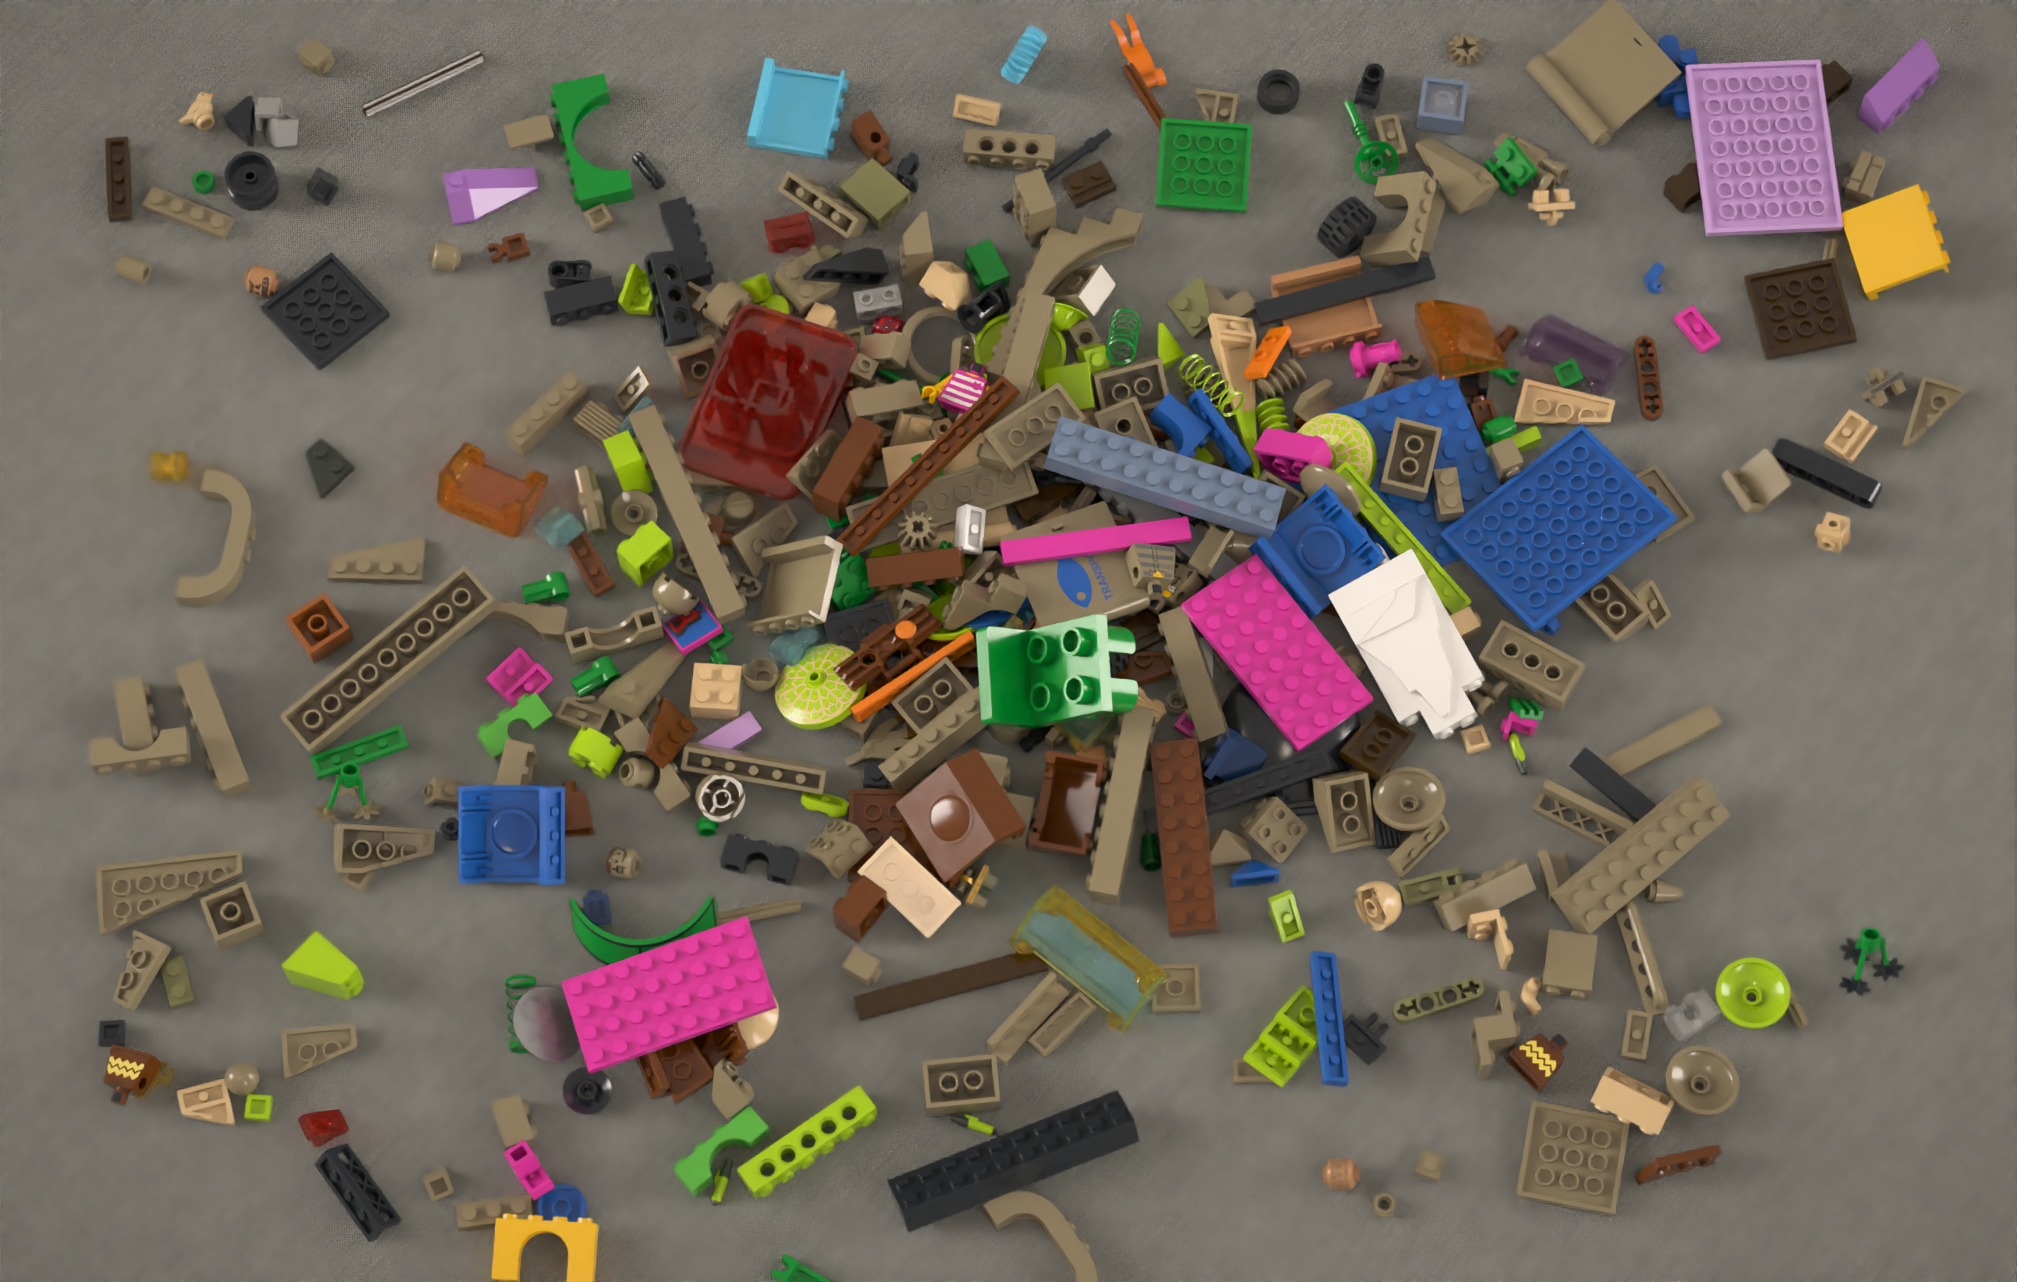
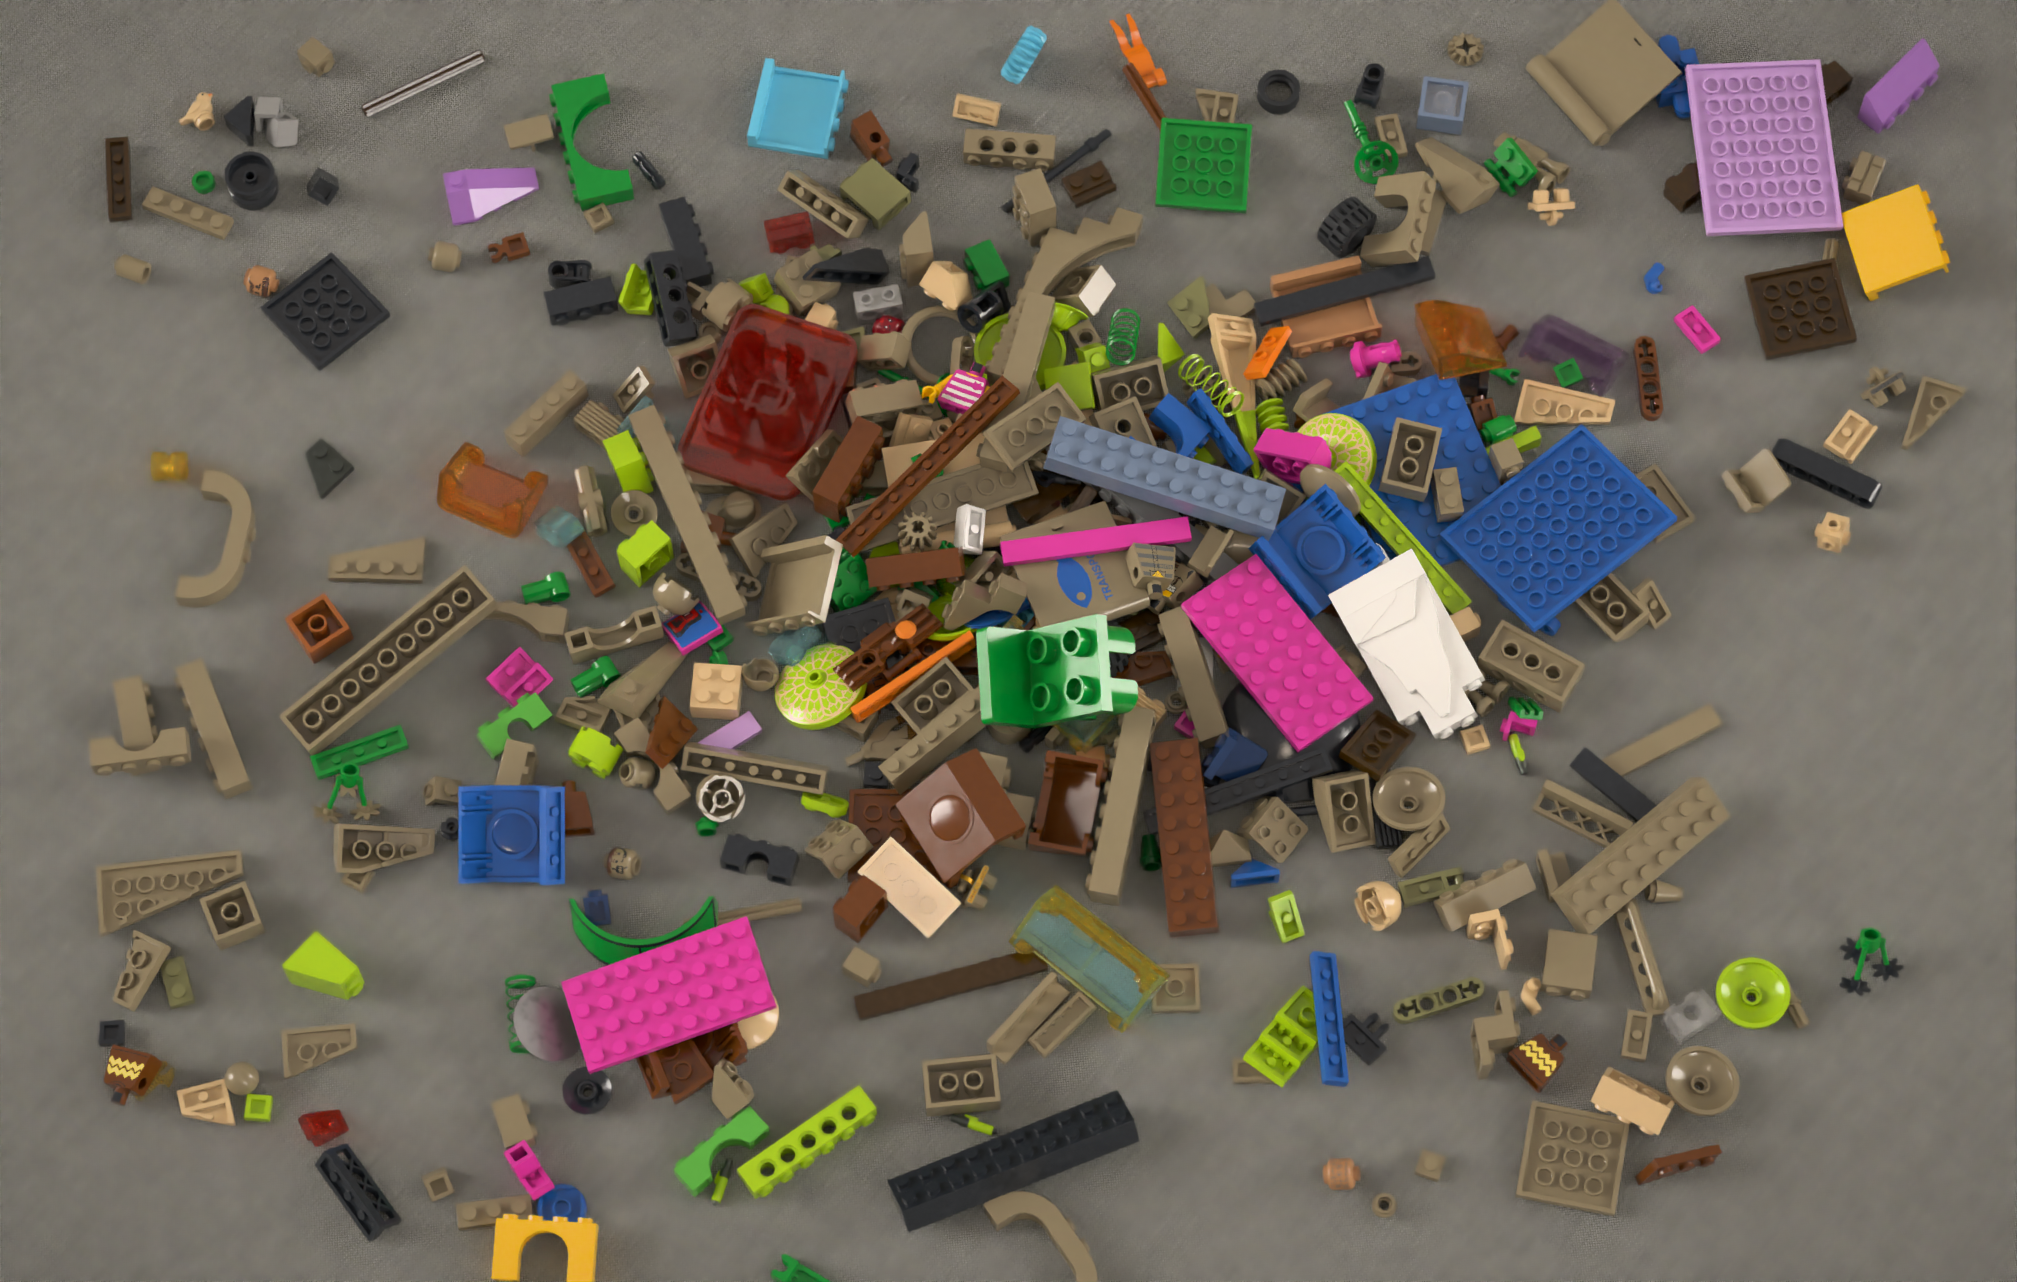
(863, 369): dark tan bracket -> none

